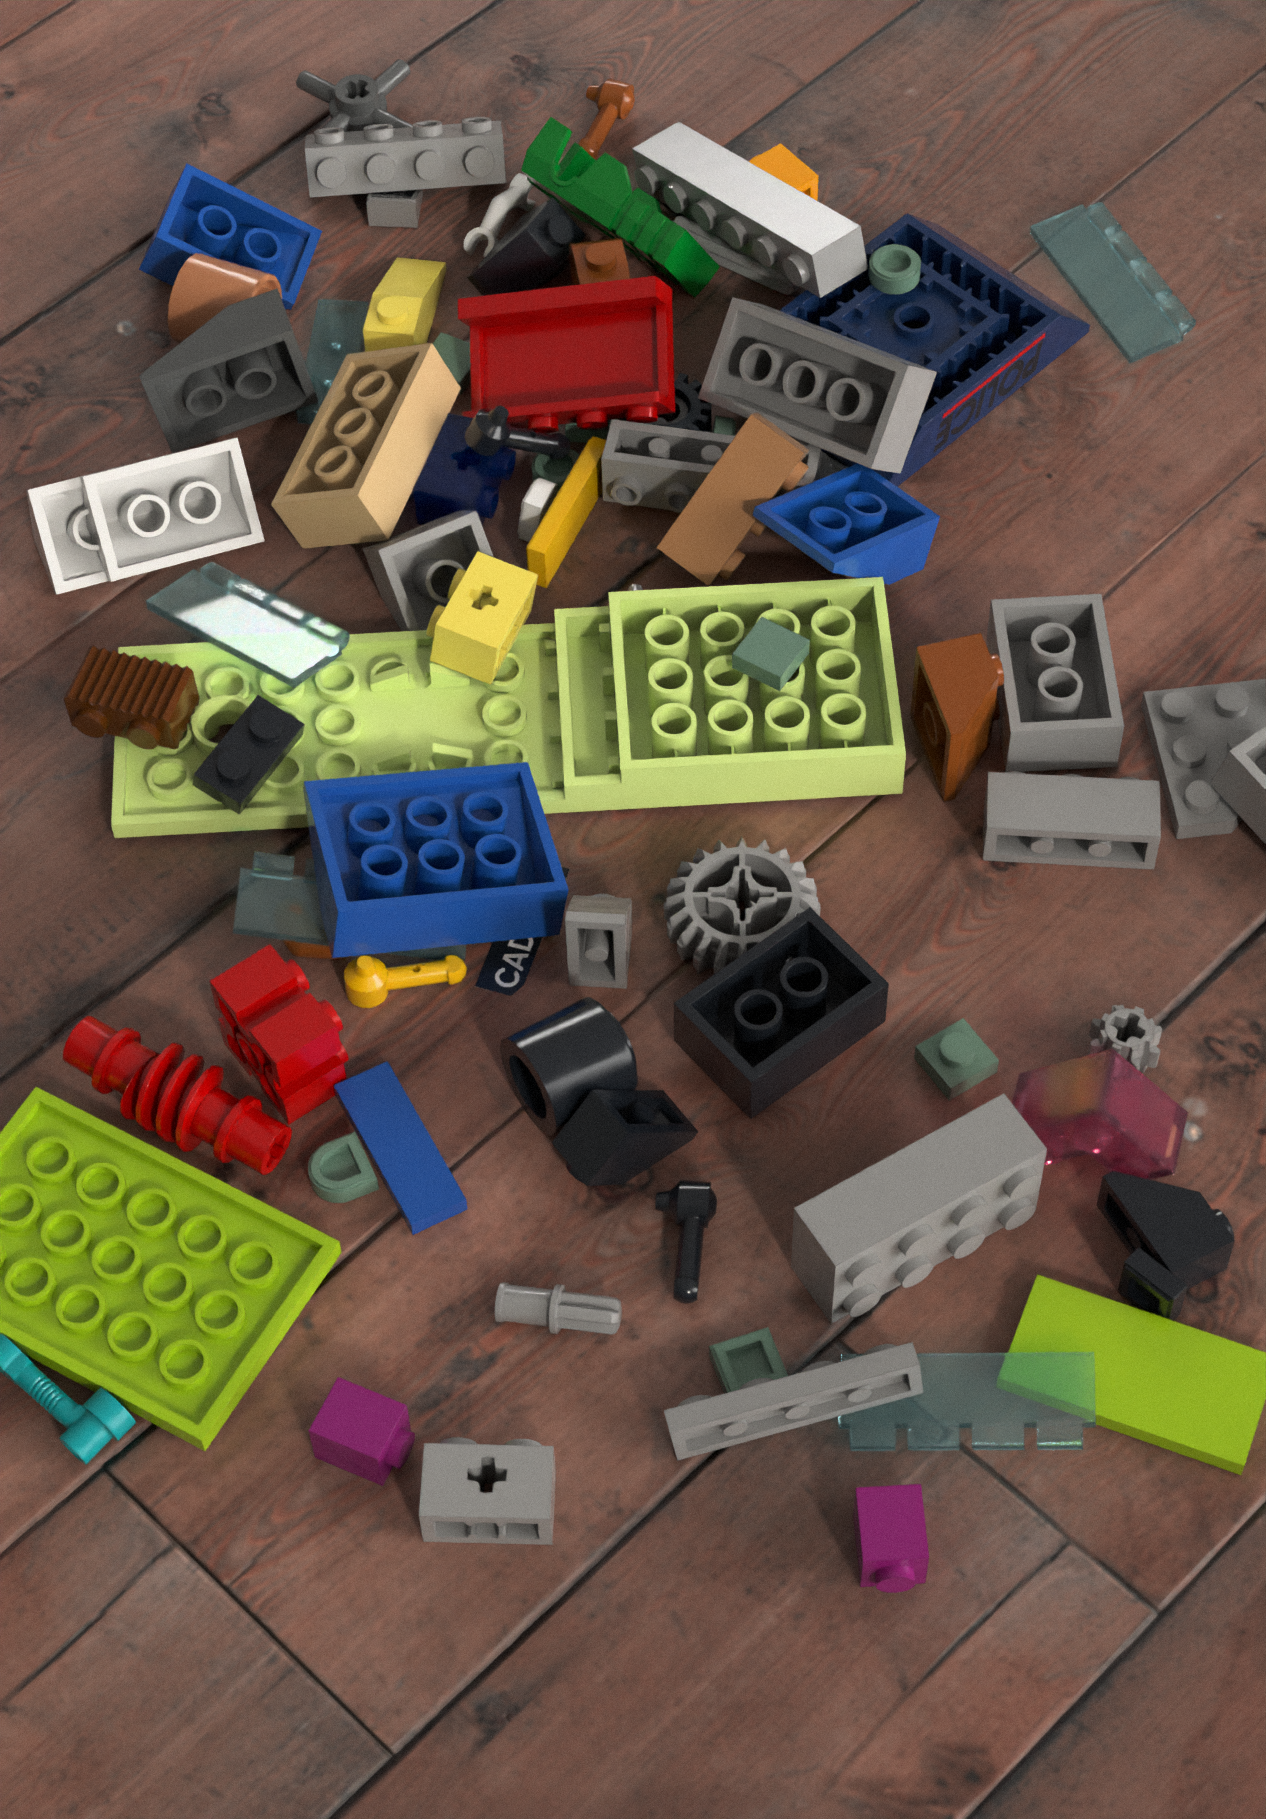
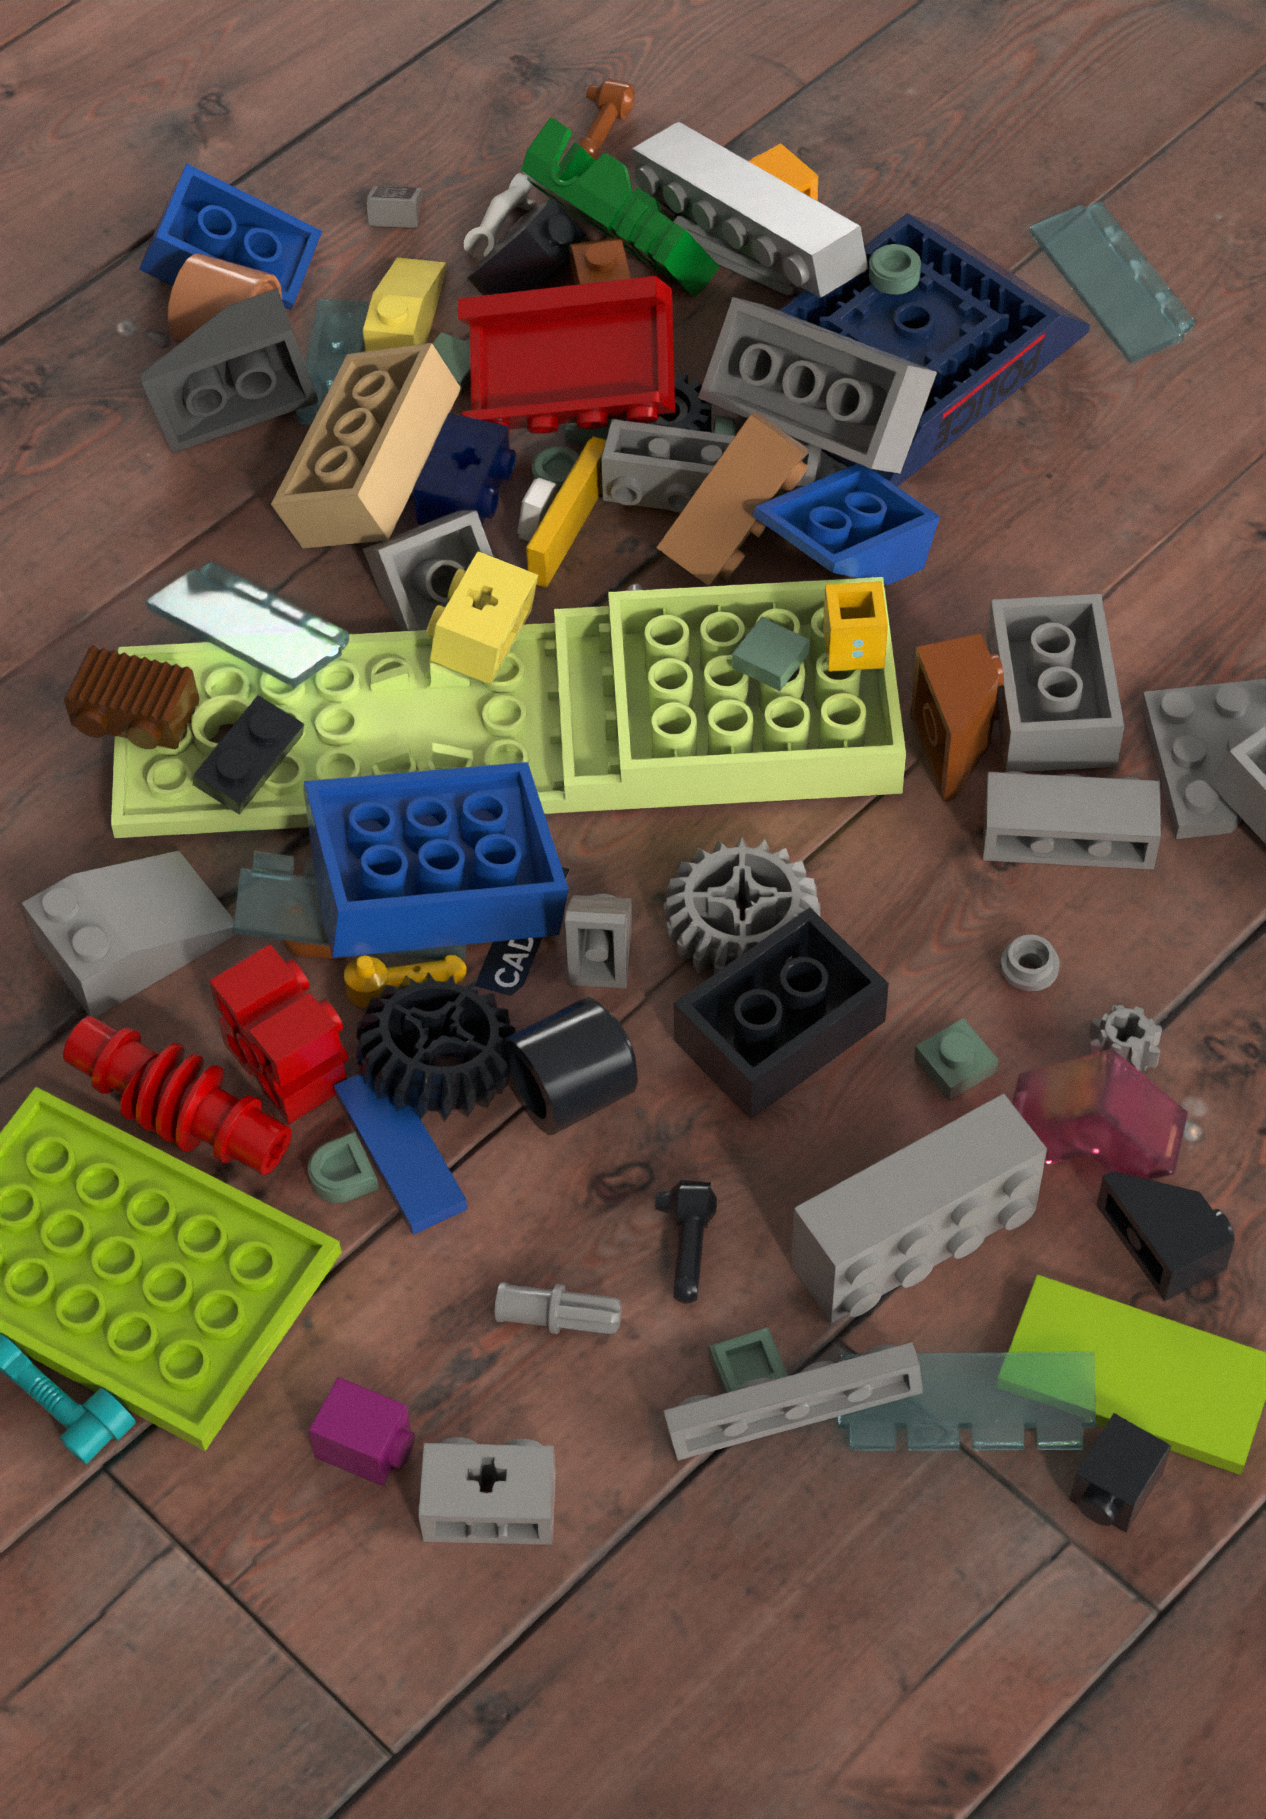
(125, 927): none -> light grey slope
(144, 516): white slope -> none
(357, 98): dark grey bar -> none
(405, 157): light grey brick -> none
(434, 1046): none -> black gear
(492, 430): black piece -> none
(621, 1135): black slope -> none
(855, 626): none -> yellow brick
(890, 1537): magenta brick -> none
(1031, 950): none -> light grey plate
(1119, 1473): none -> black brick
(1151, 1286): black tile -> none

